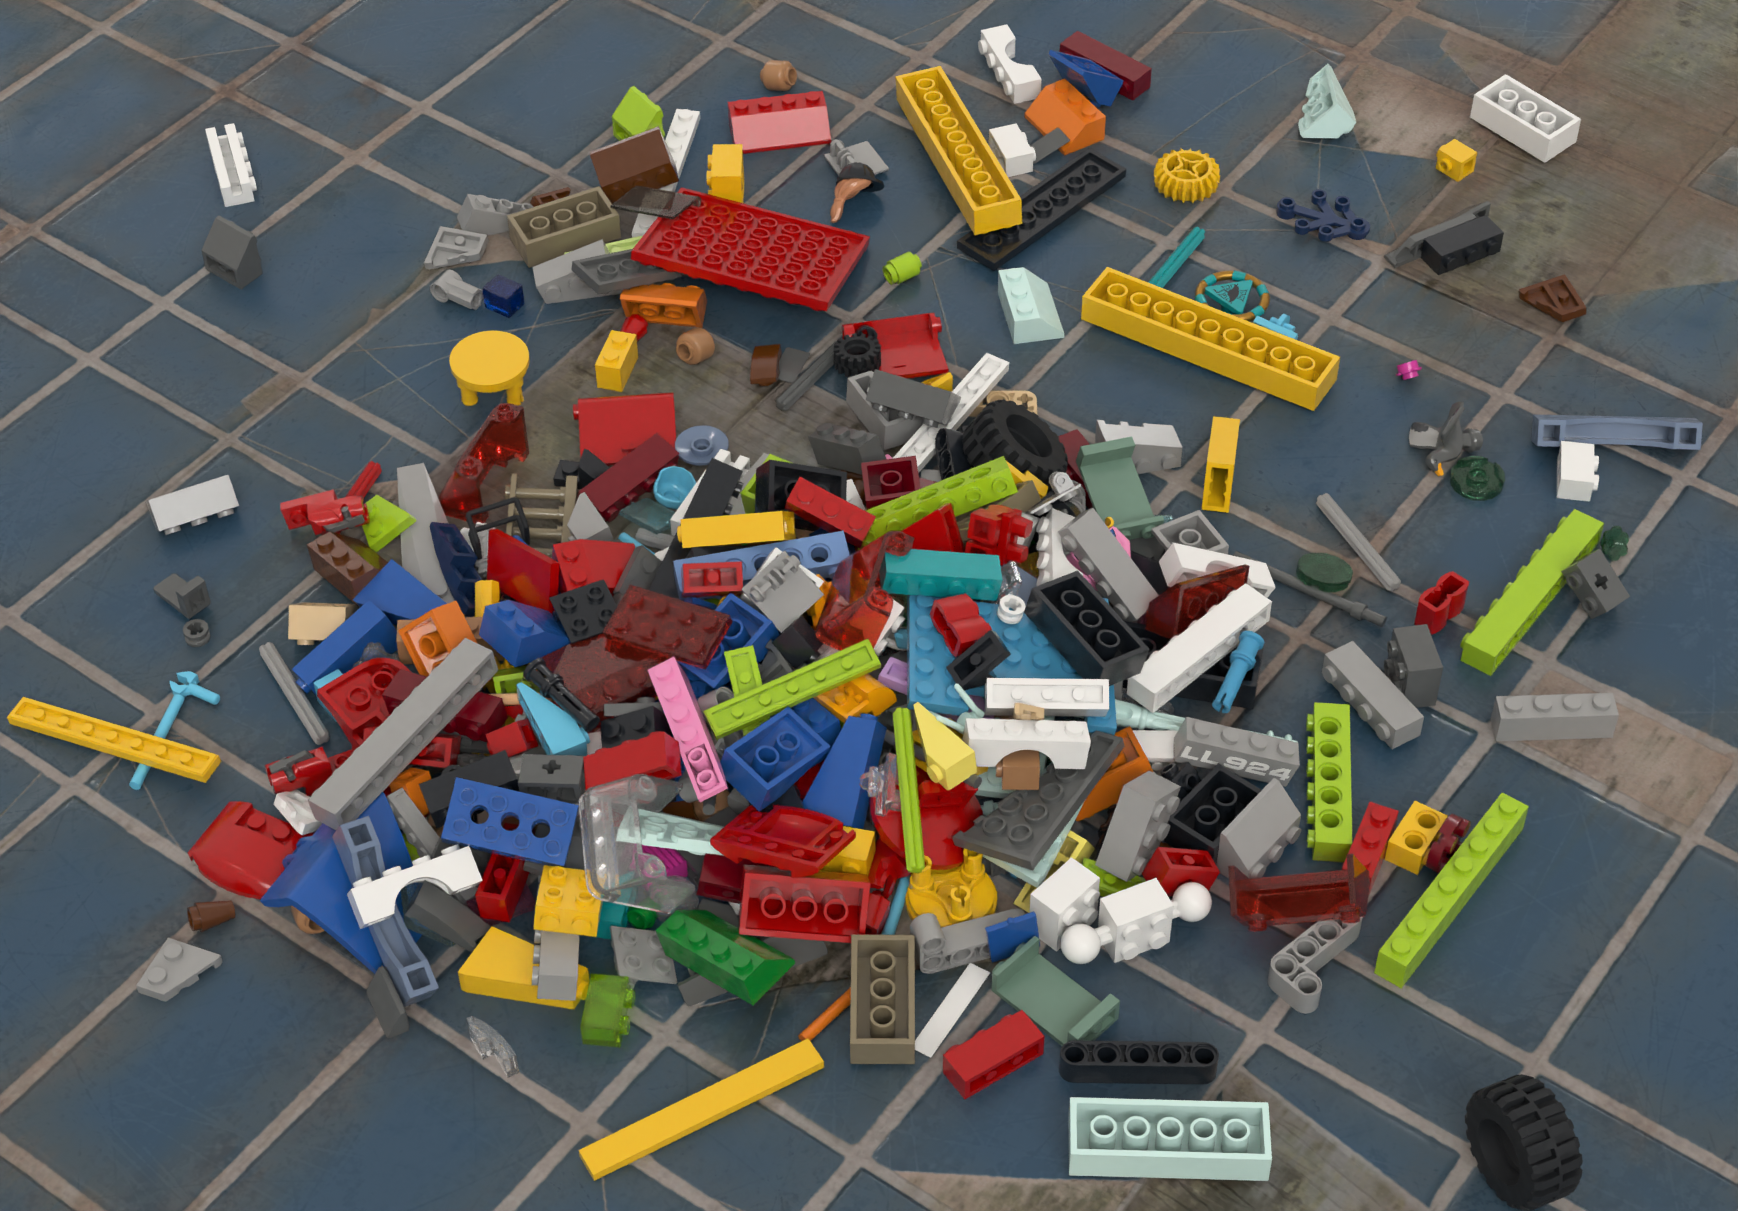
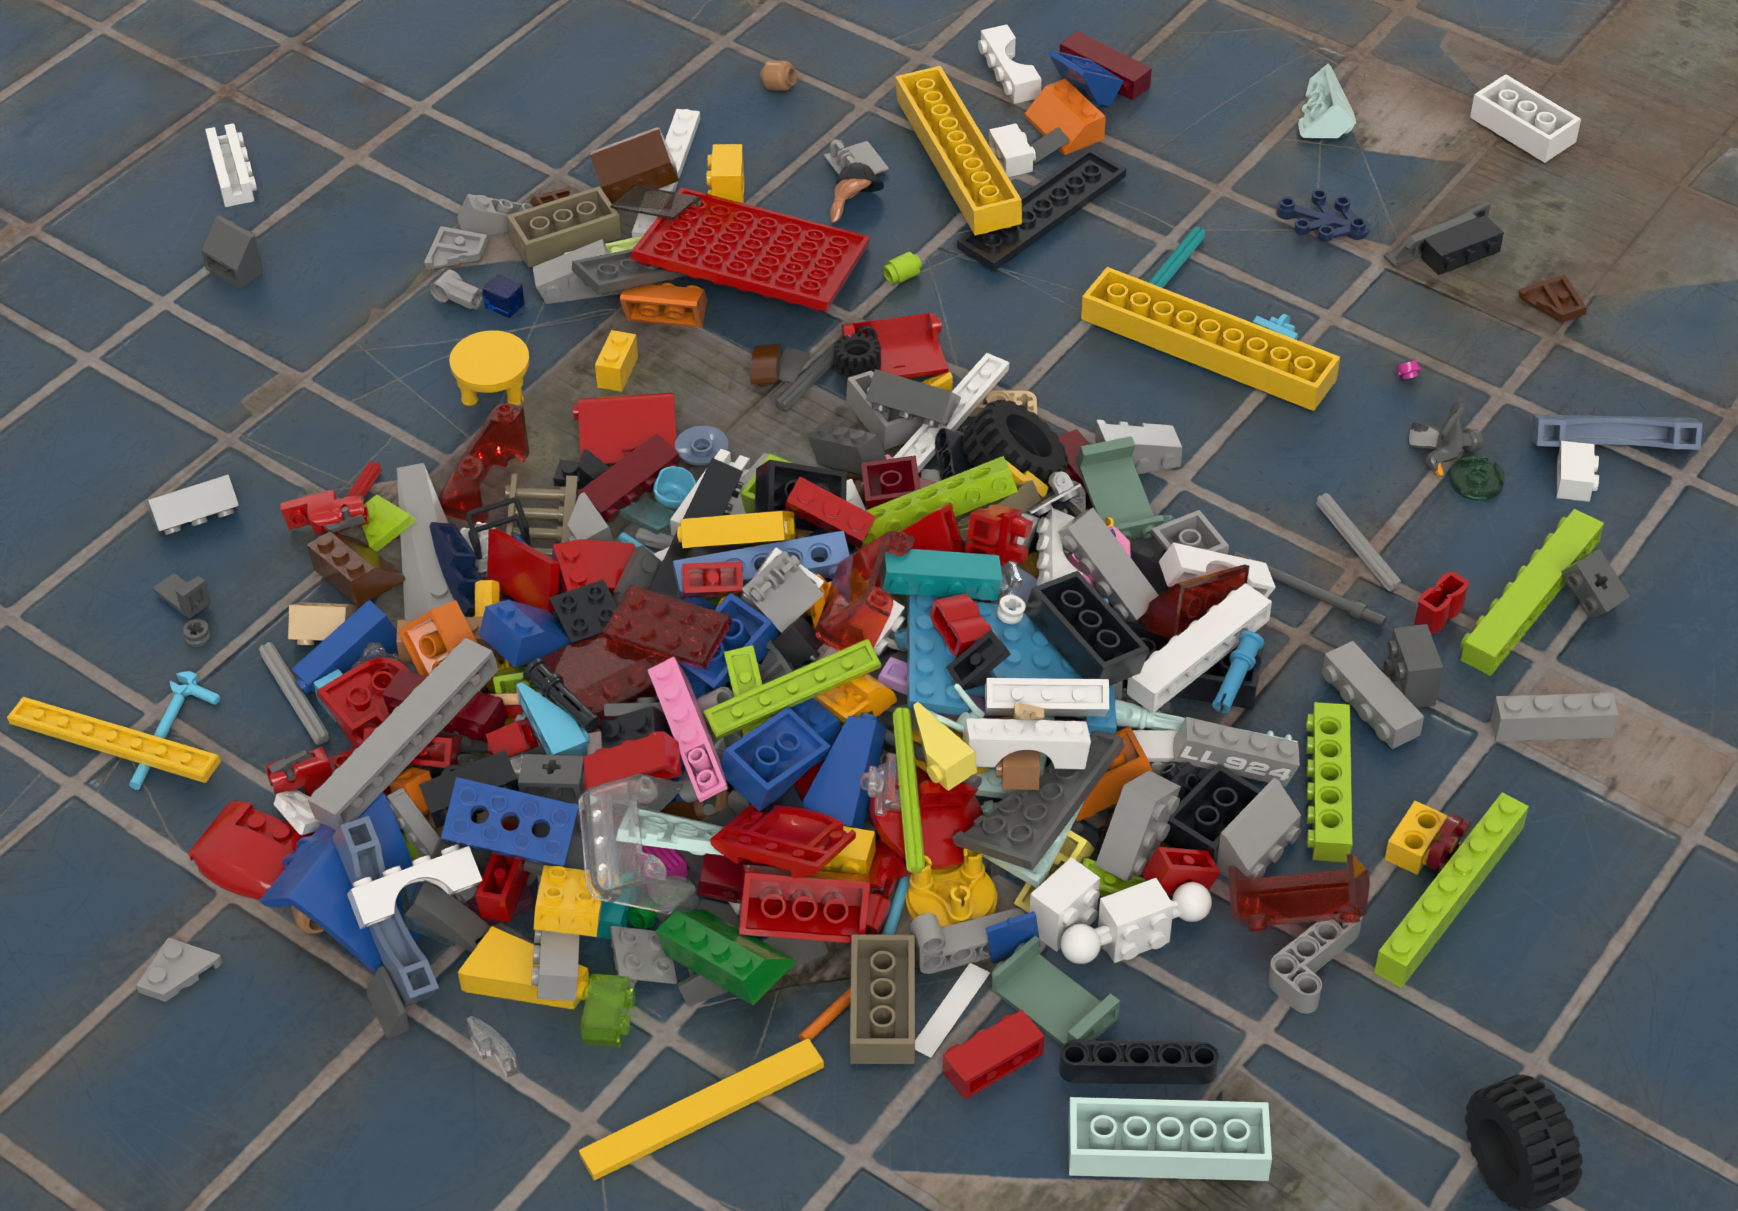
(209, 914): reddish brown cone -> none
(398, 594): blue slope -> none
(635, 325): red cone -> none
(636, 115): lime slope -> none
(695, 346): medium nougat head -> none
(779, 122): slope -> none
(1028, 306): light aqua slope -> none
(1186, 175): yellow gear -> none
(1220, 464): yellow slope -> none
(1233, 295): teal piece -> none
(1324, 571): clear green tile -> none
(1372, 838): red brick -> none
(1456, 160): yellow brick -> none
(1614, 543): clear green plant -> none

